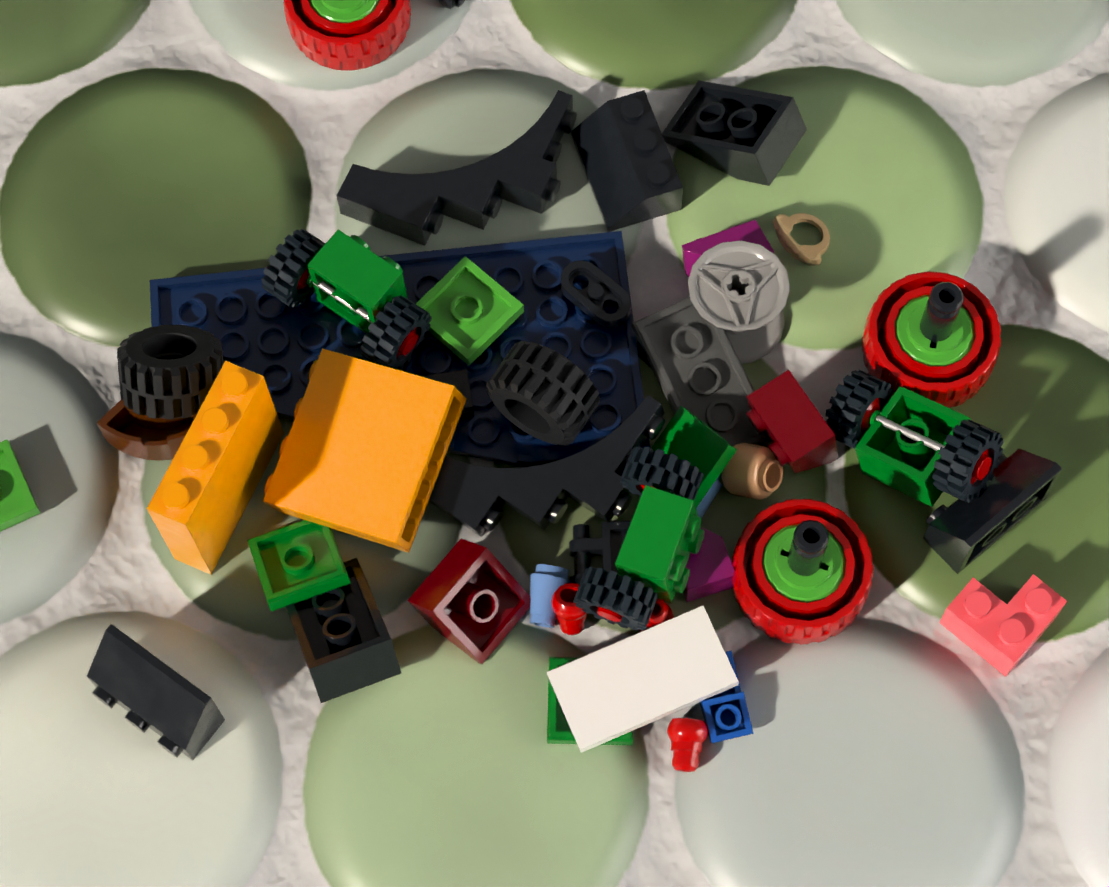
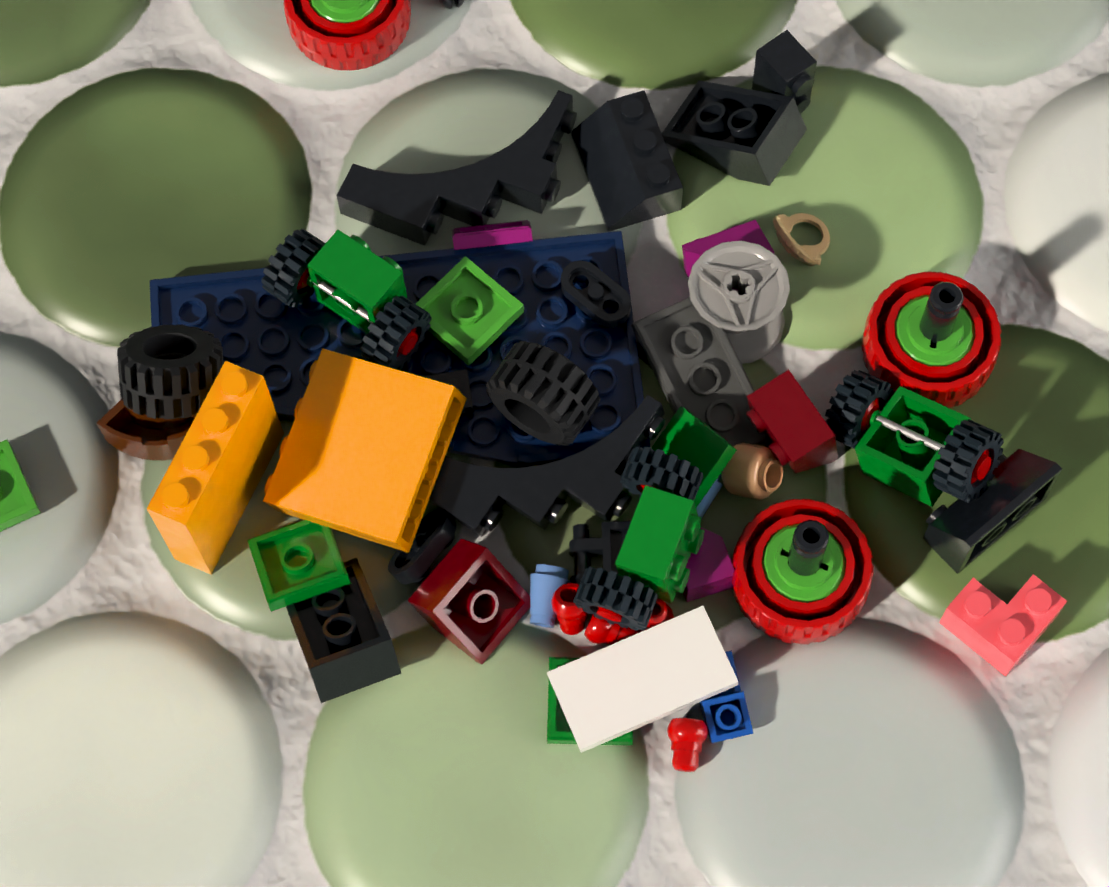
(153, 695): black slope -> none
(433, 535): none -> black plate
(492, 234): none -> magenta tile
(601, 631): none -> red piece
(785, 69): none -> black brick

